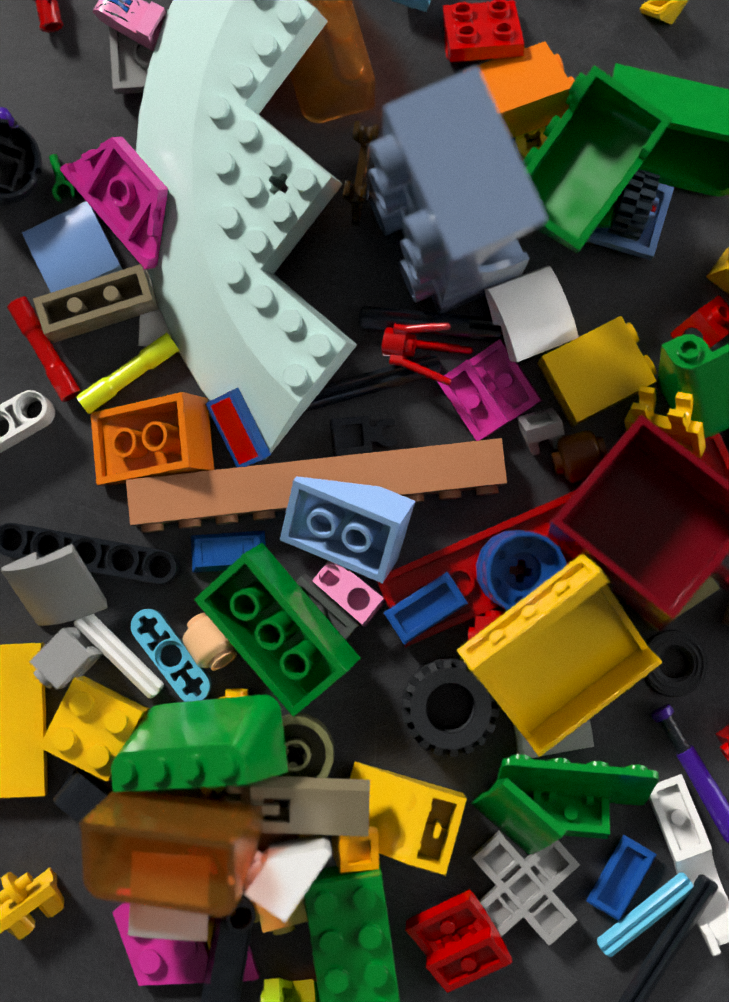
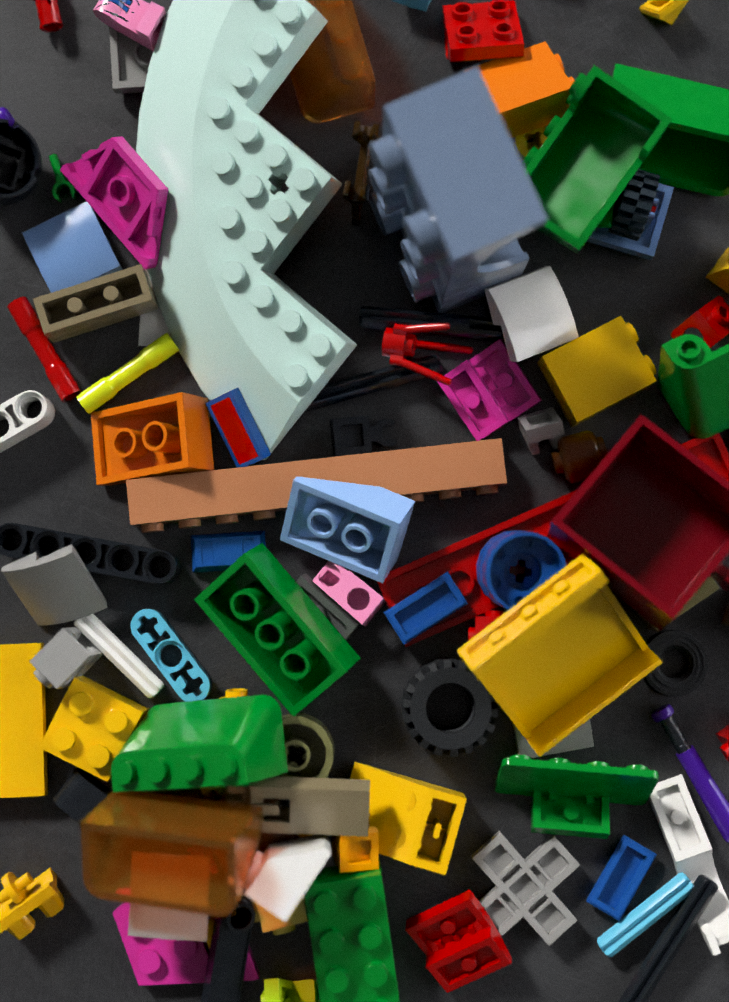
(207, 643): light nougat head -> none
(518, 816): green slope -> none
(676, 424): yellow plate -> none

